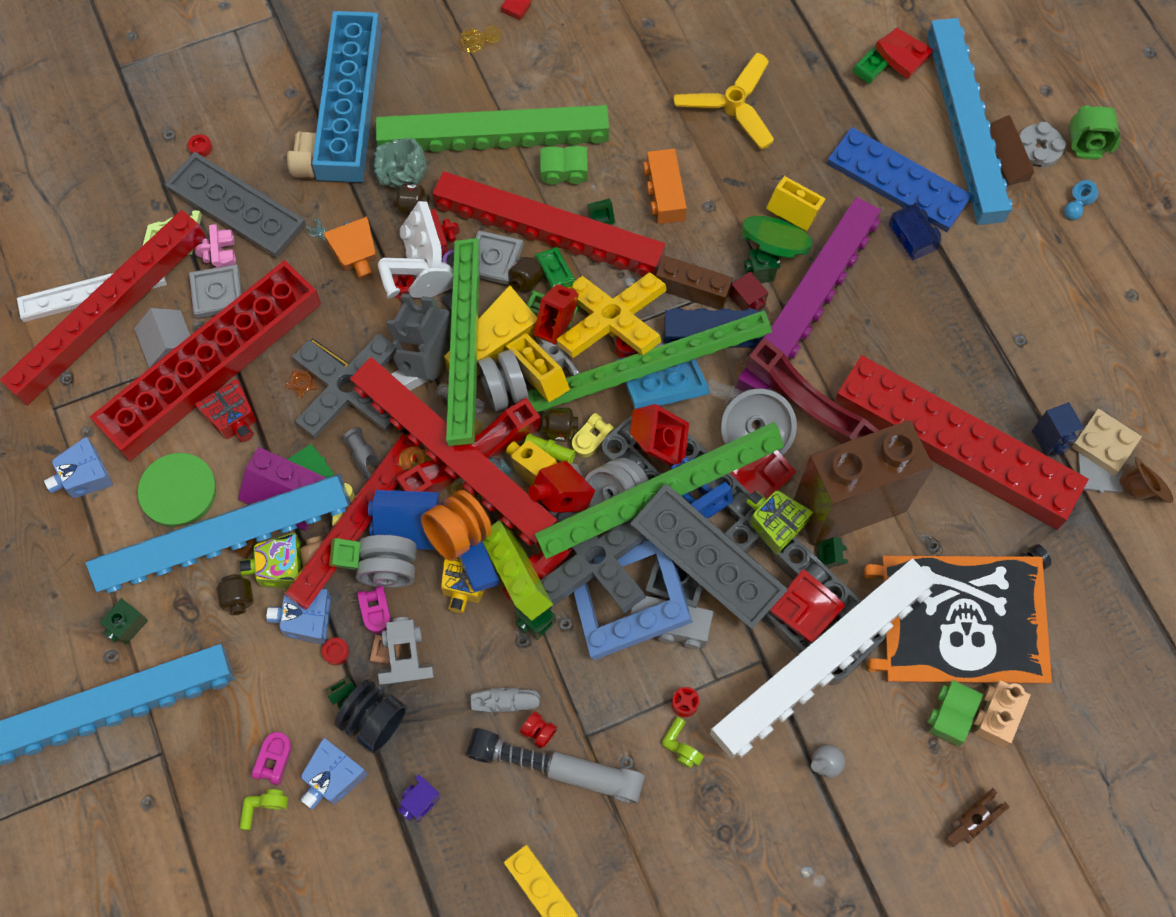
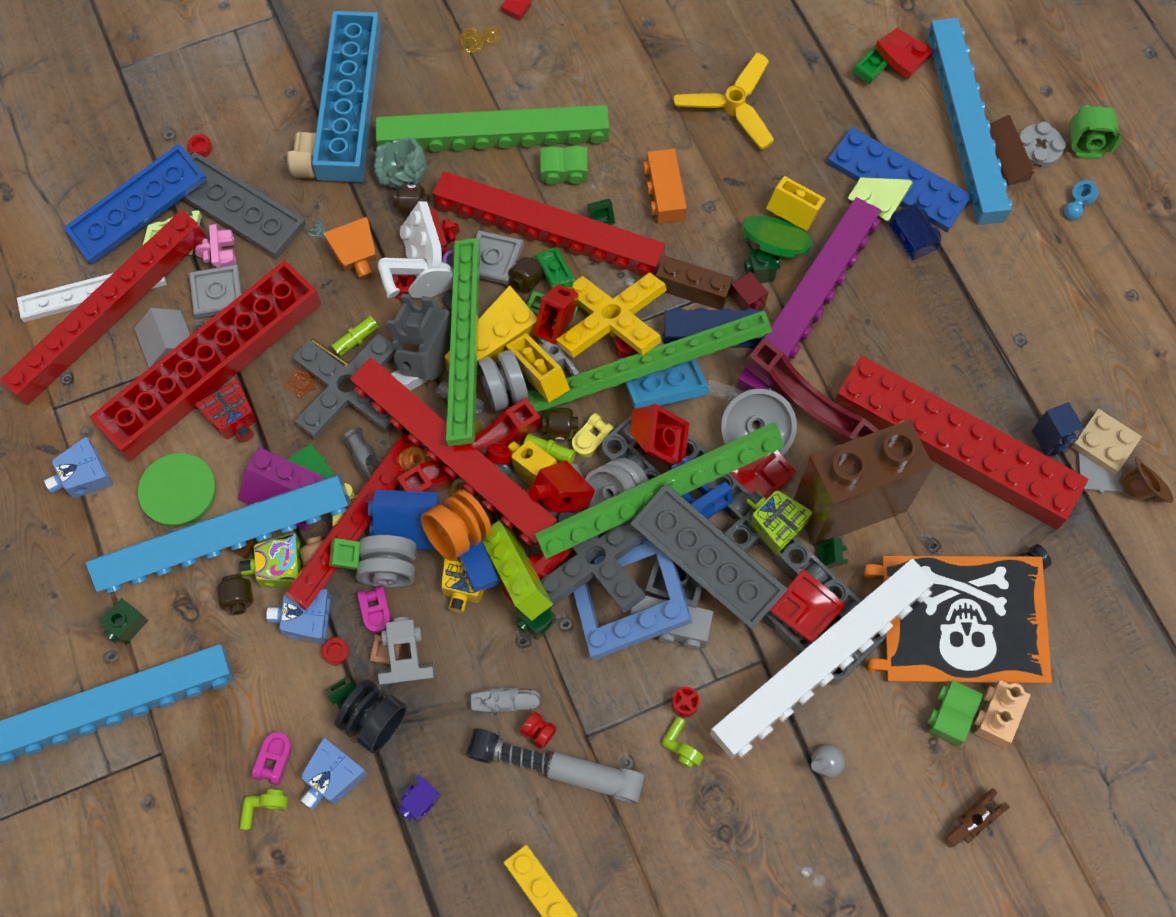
(135, 203): none -> blue plate
(354, 336): none -> lime pin
(498, 454): none -> red tile
(882, 193): none -> wing

